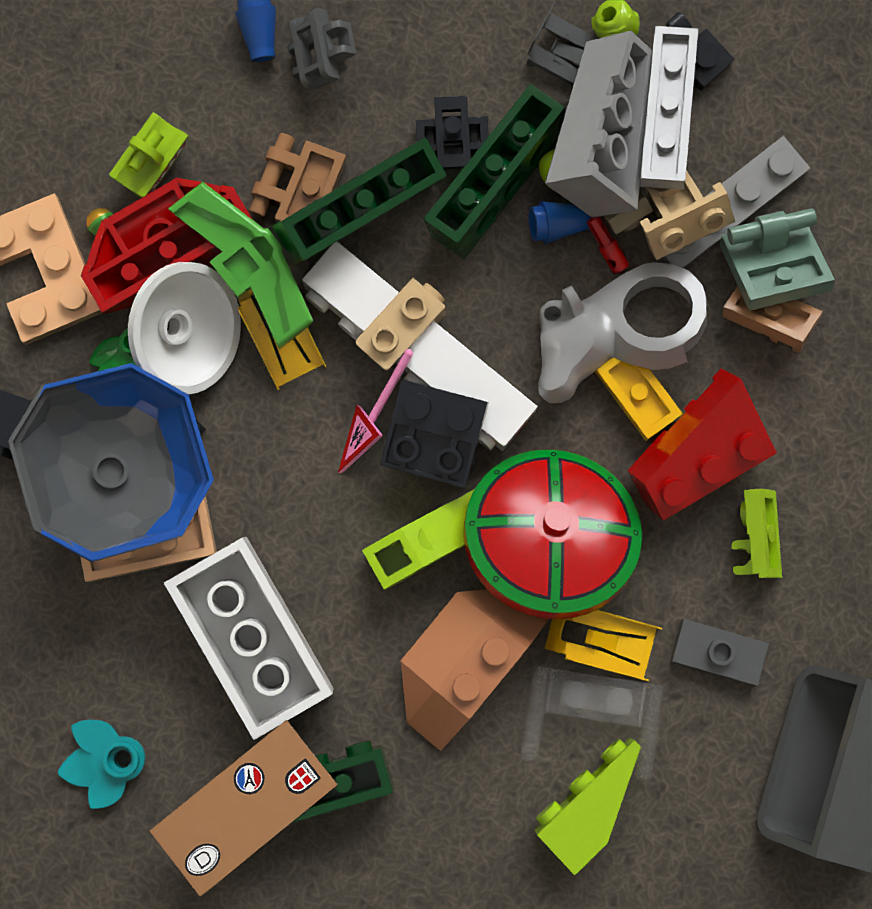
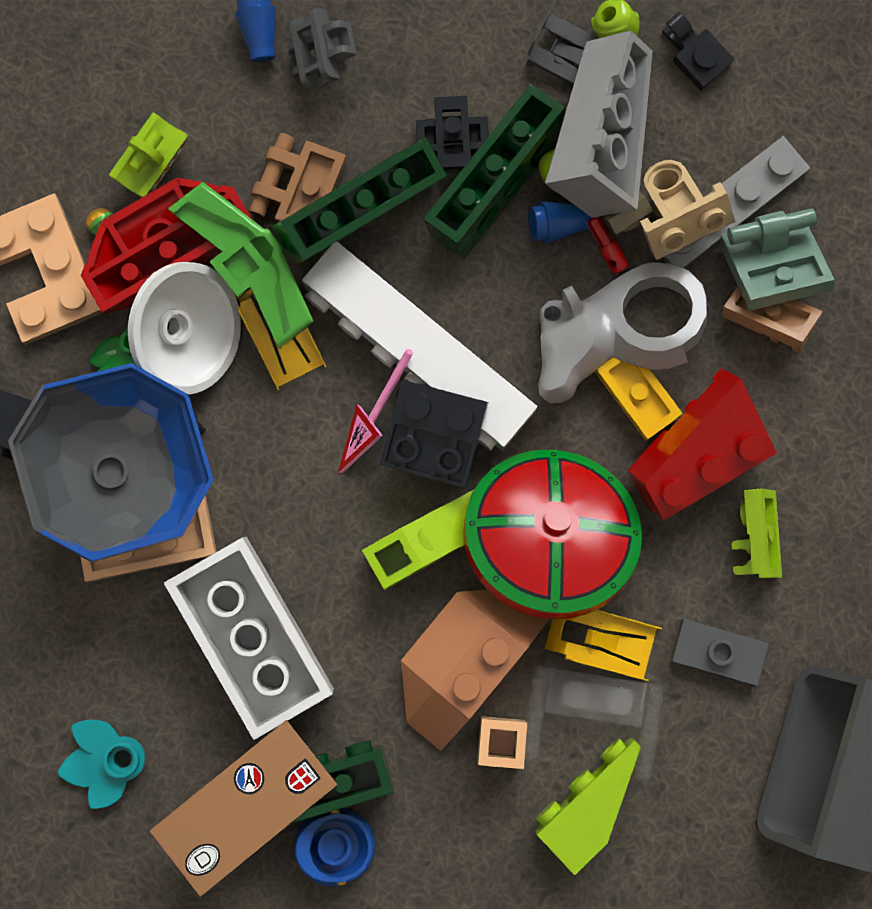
(335, 847): none -> blue piece
(402, 323): tan bracket -> none
(502, 742): none -> light nougat brick
(669, 108): plate -> none

